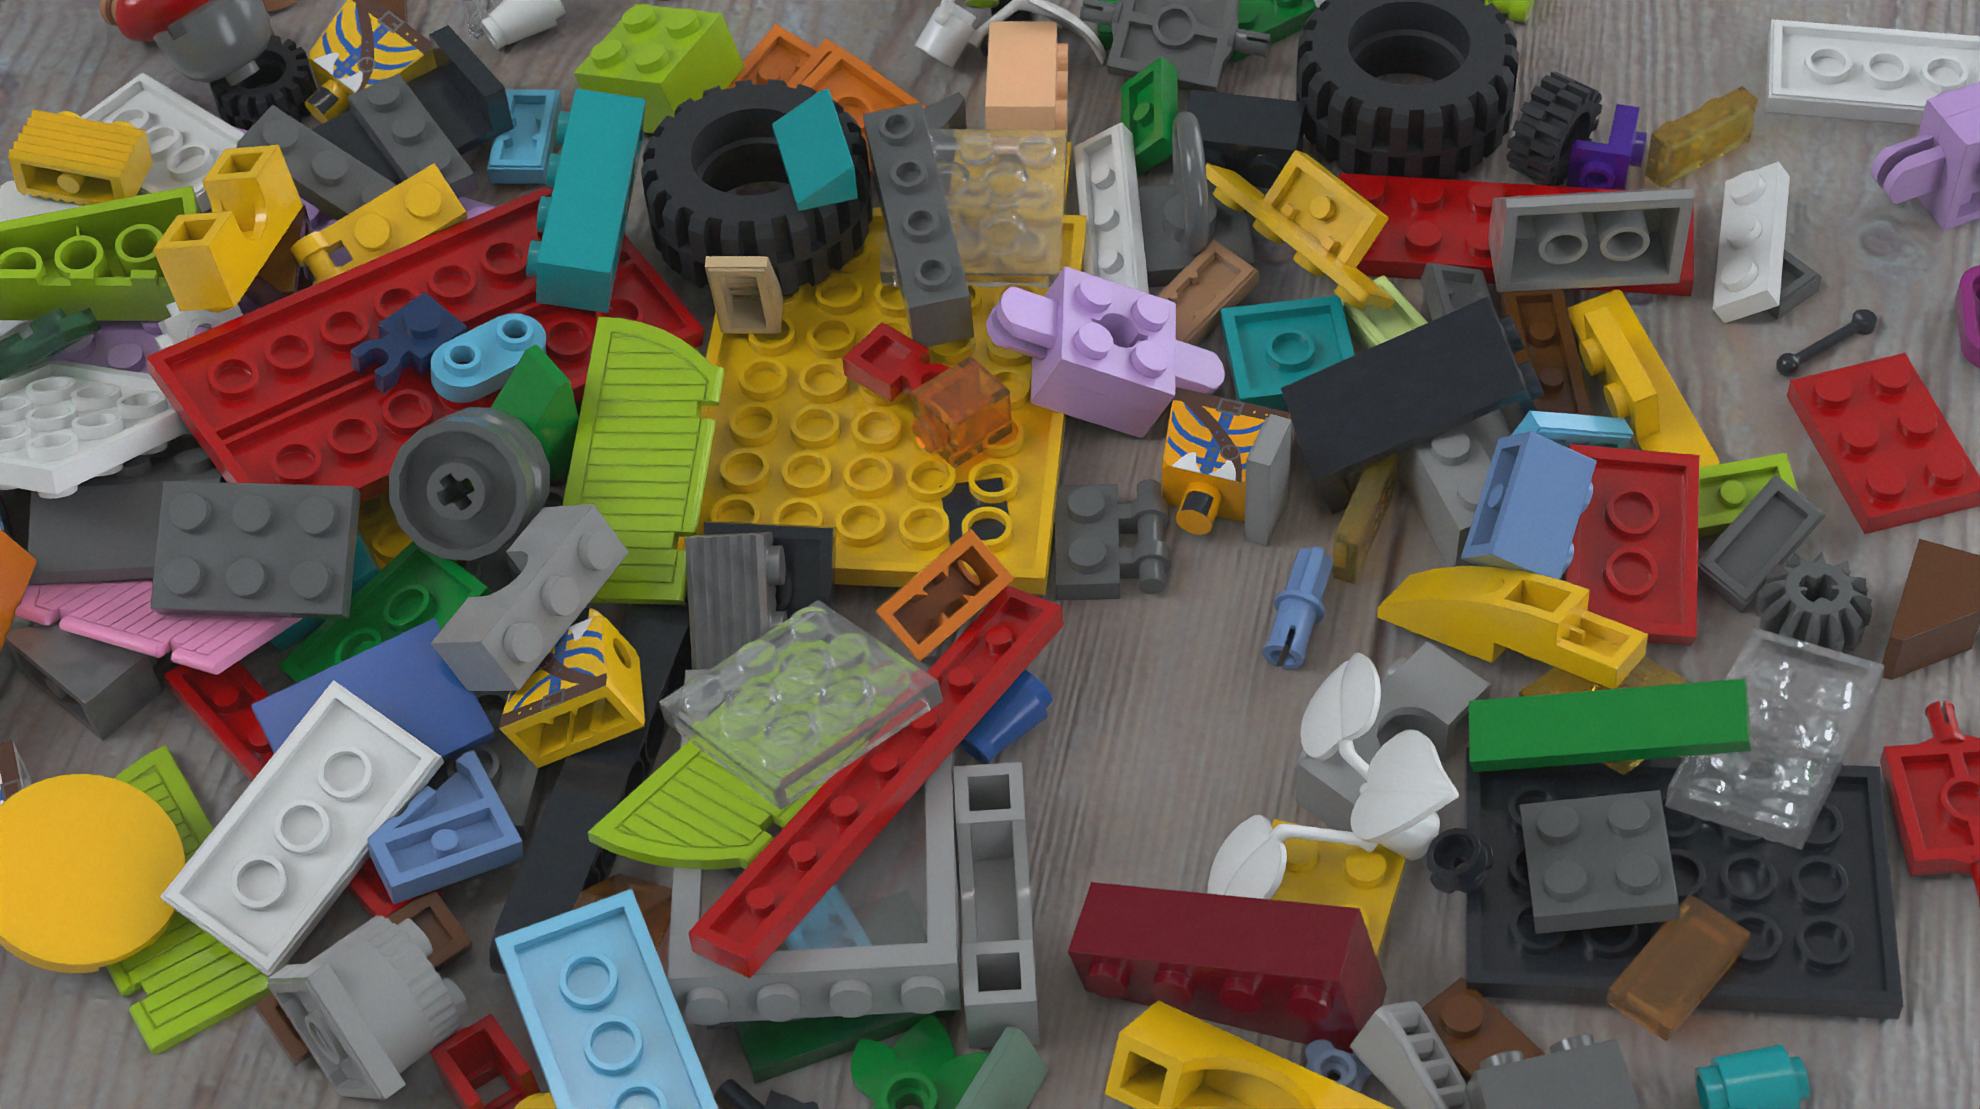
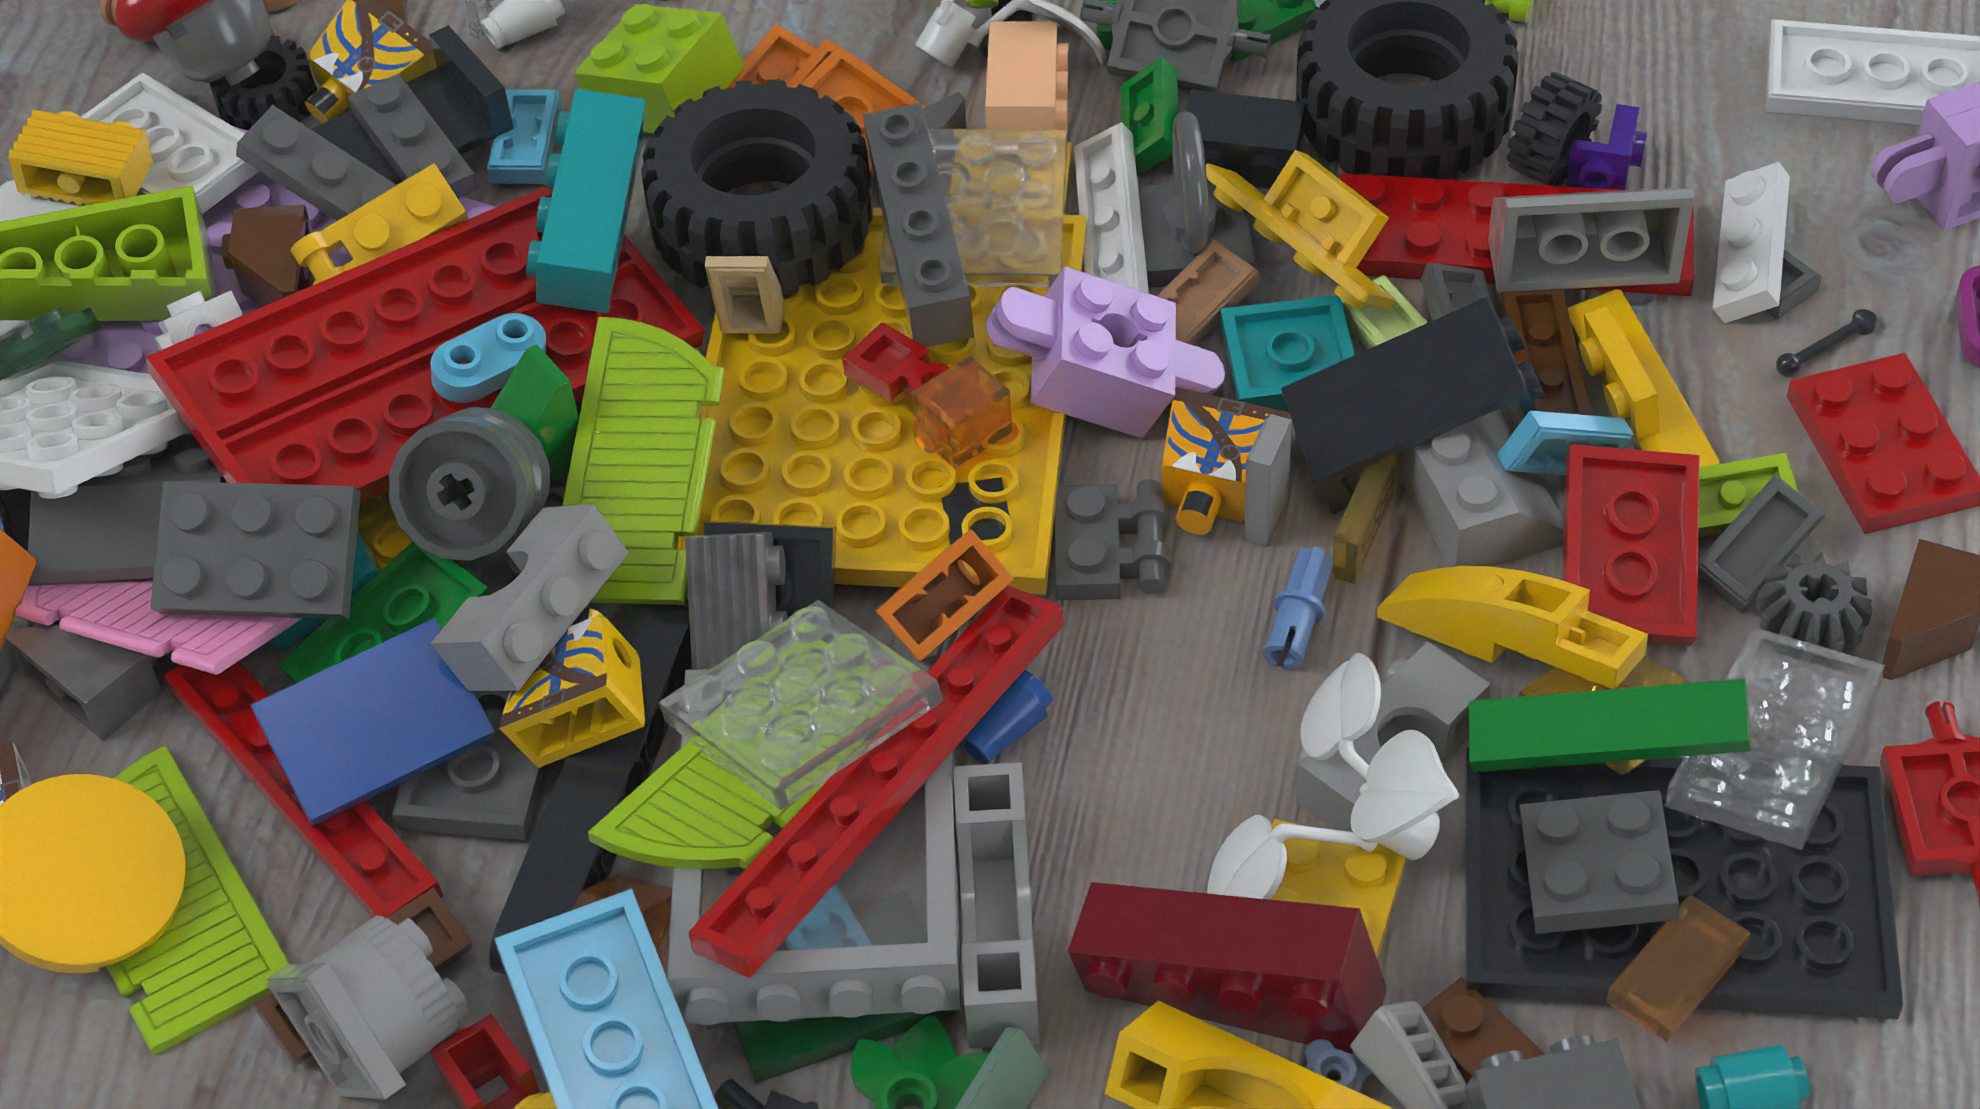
(219, 253): yellow arch -> none
(301, 829): white tile -> none
(407, 340): dark blue plate -> none
(445, 835): medium blue wing -> none
(816, 153): teal slope -> none
(1451, 850): black plate -> none
(1530, 506): medium blue brick -> none
(1700, 136): clear yellow plate -> none

